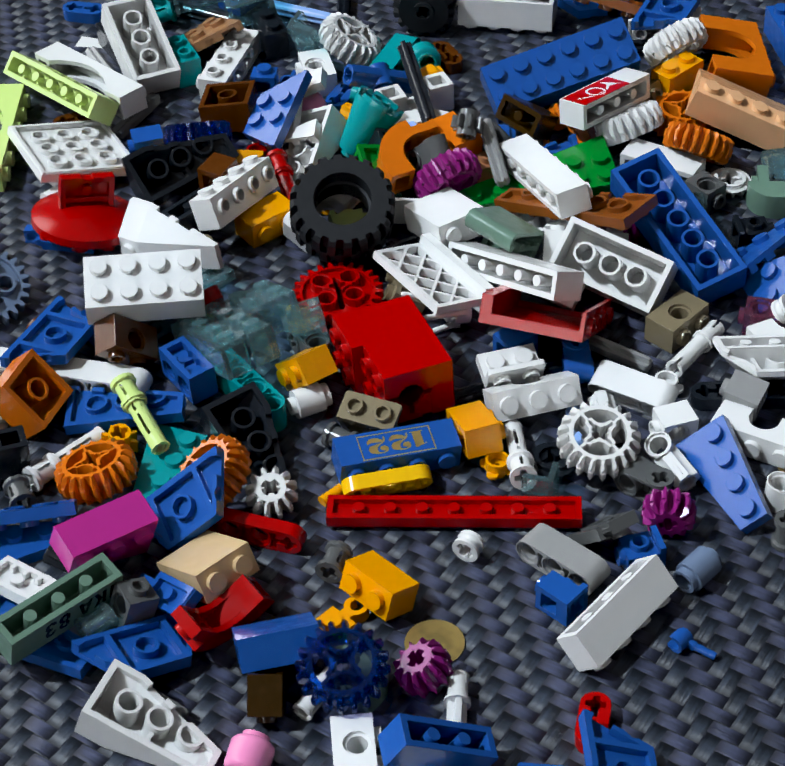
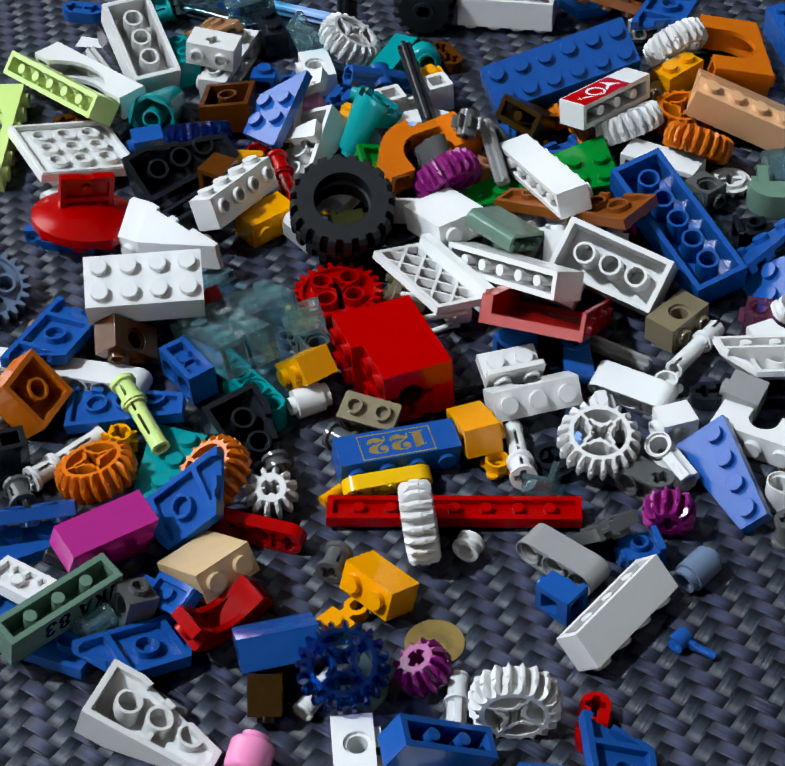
(157, 107): none -> teal cone
(213, 49): none -> white brick
(278, 458): none -> dark grey bush
(419, 522): none -> white gear
(515, 701): none -> white gear

